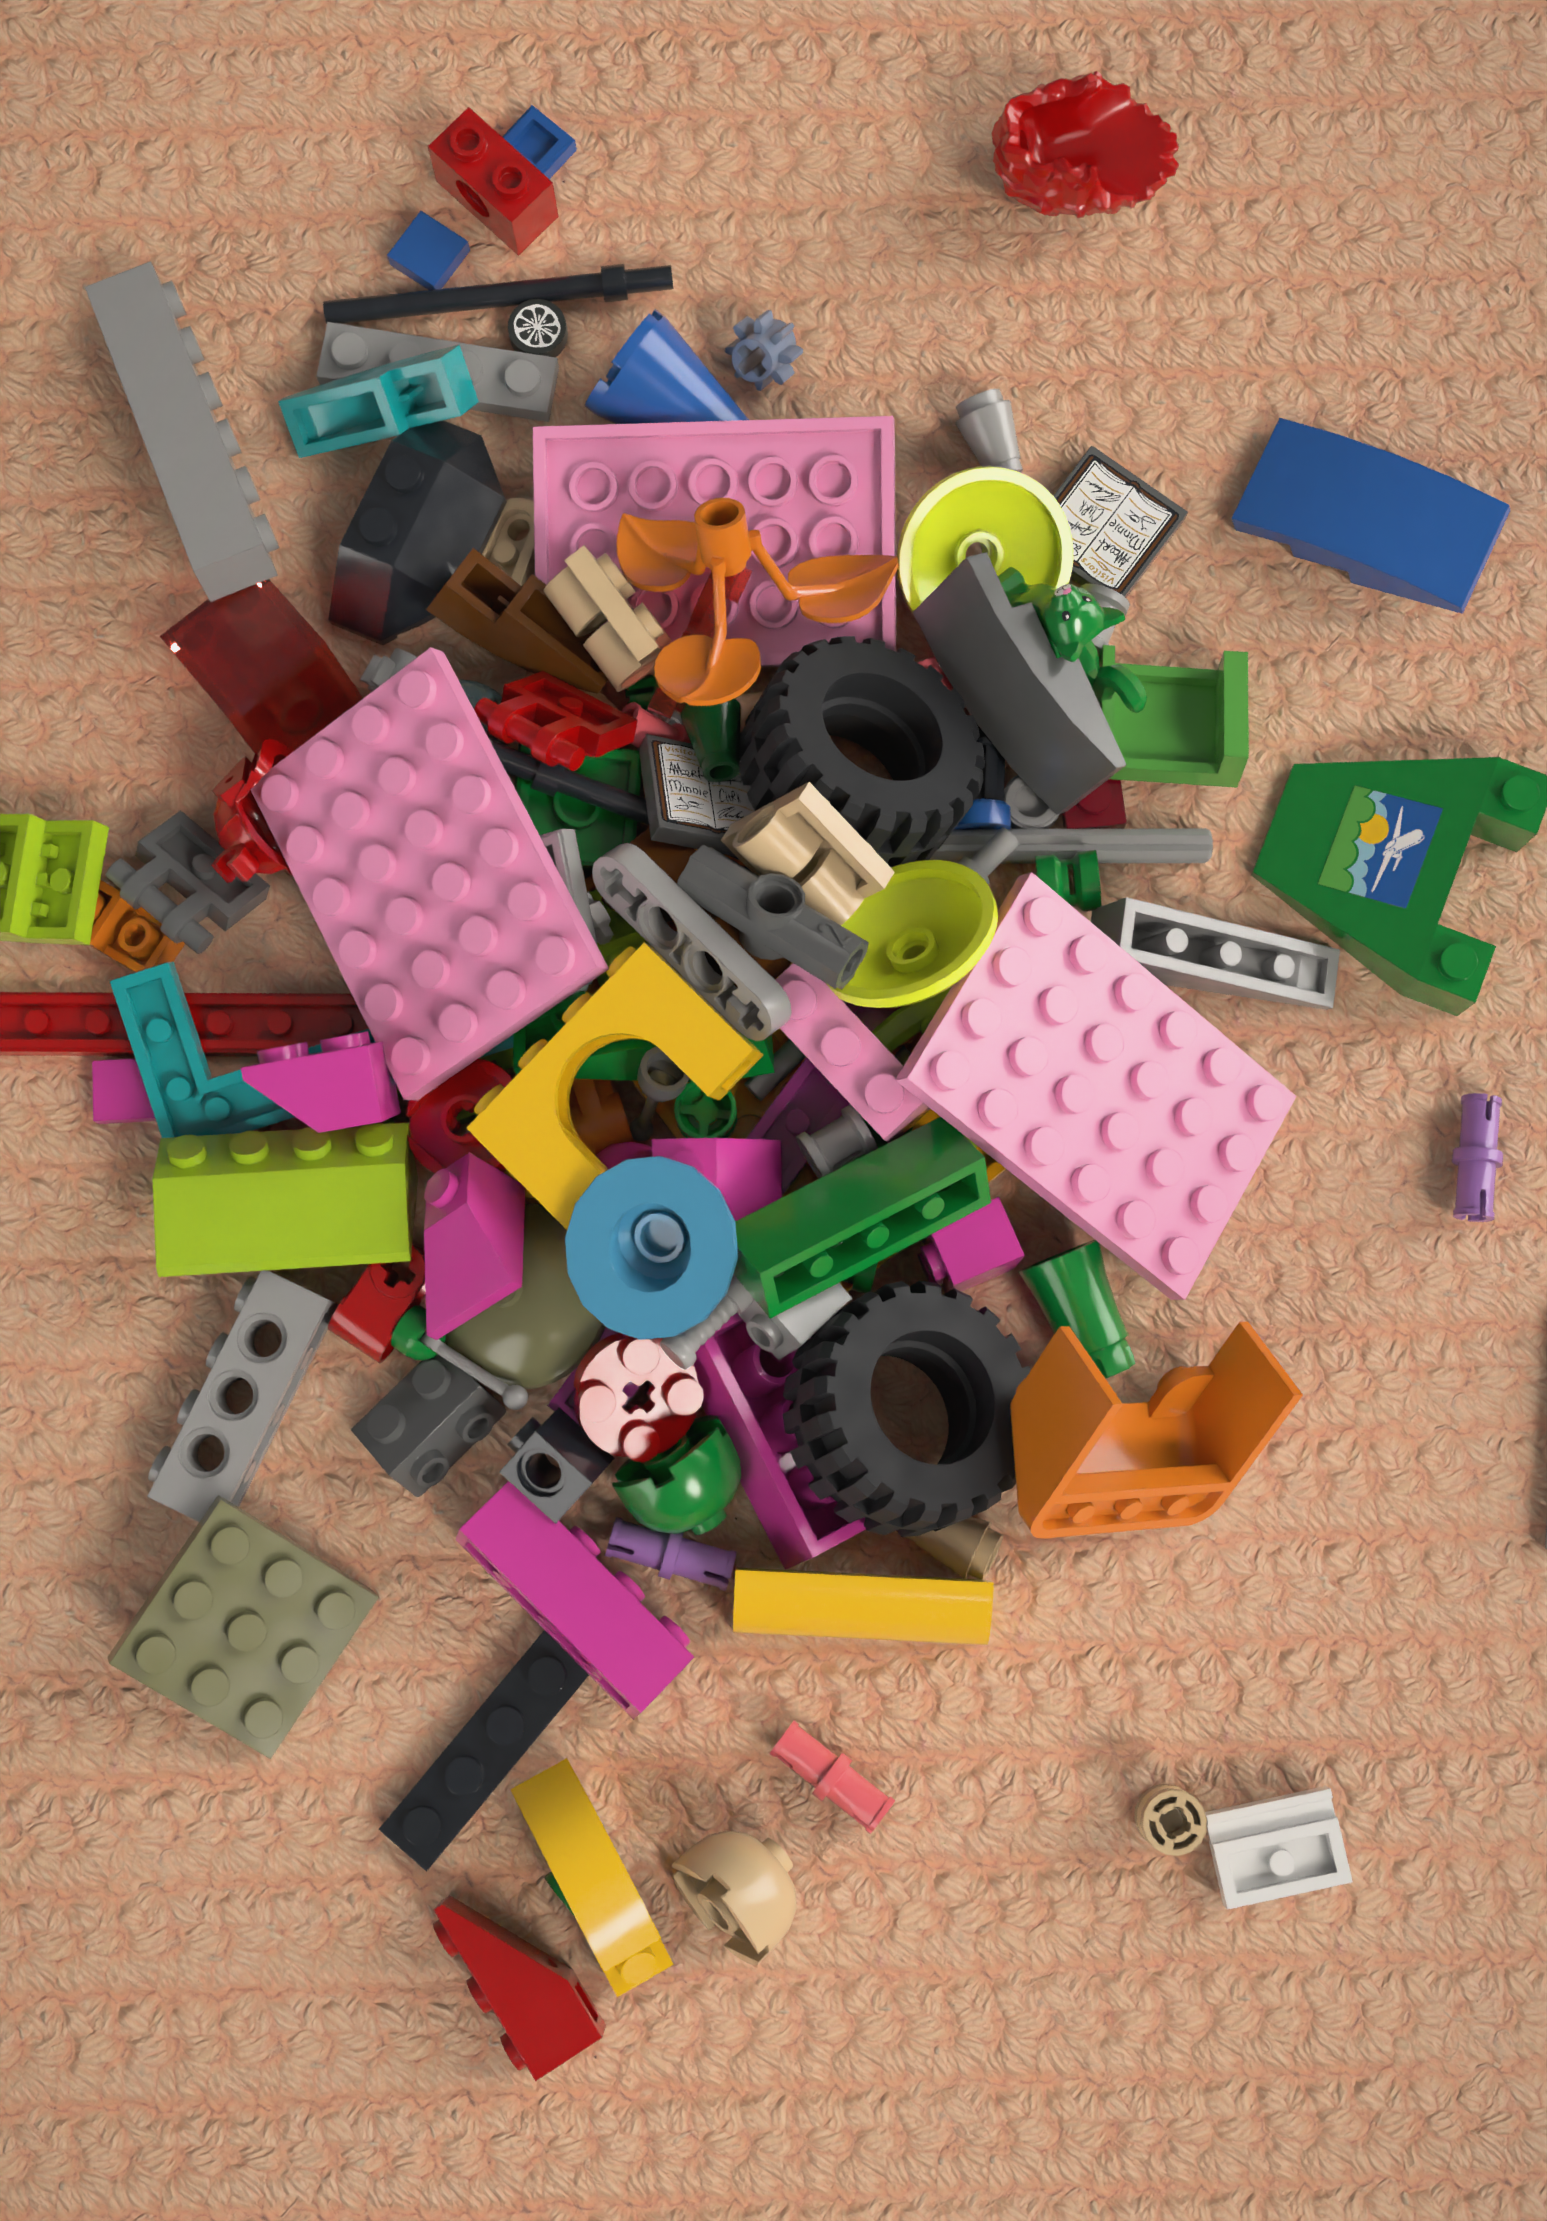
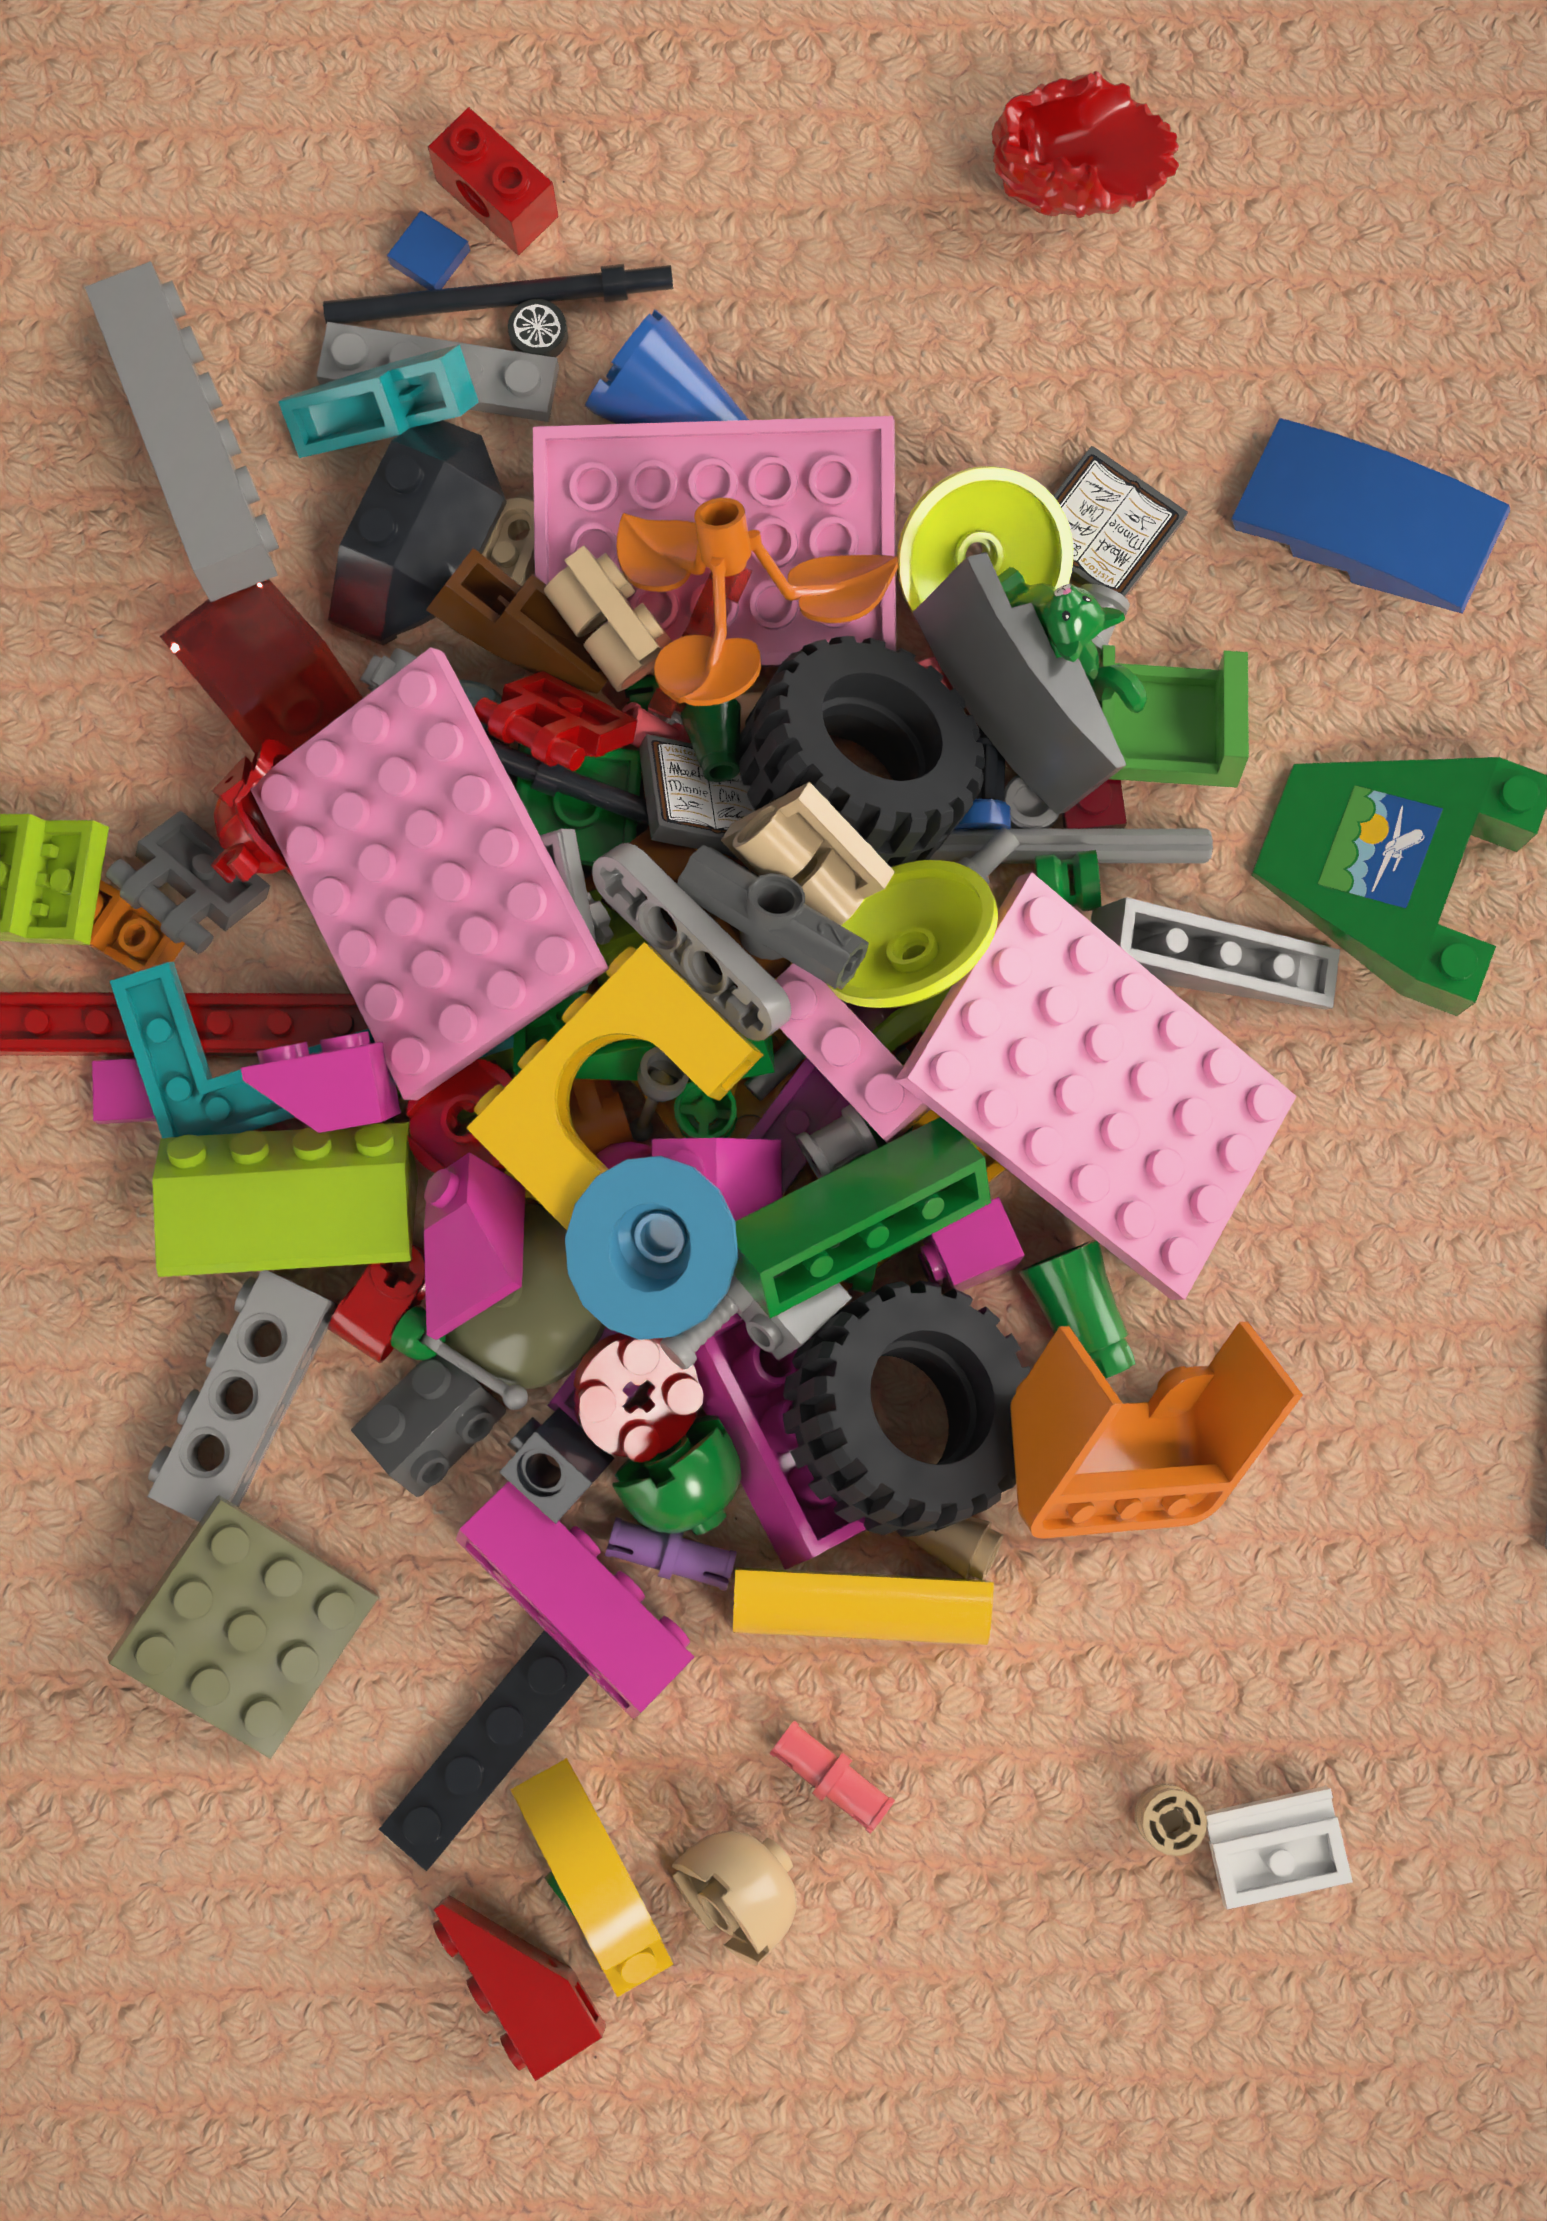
(541, 141): blue tile -> none
(764, 350): sand blue gear -> none
(990, 429): light grey cone -> none
(1477, 1157): medium lavender pin -> none

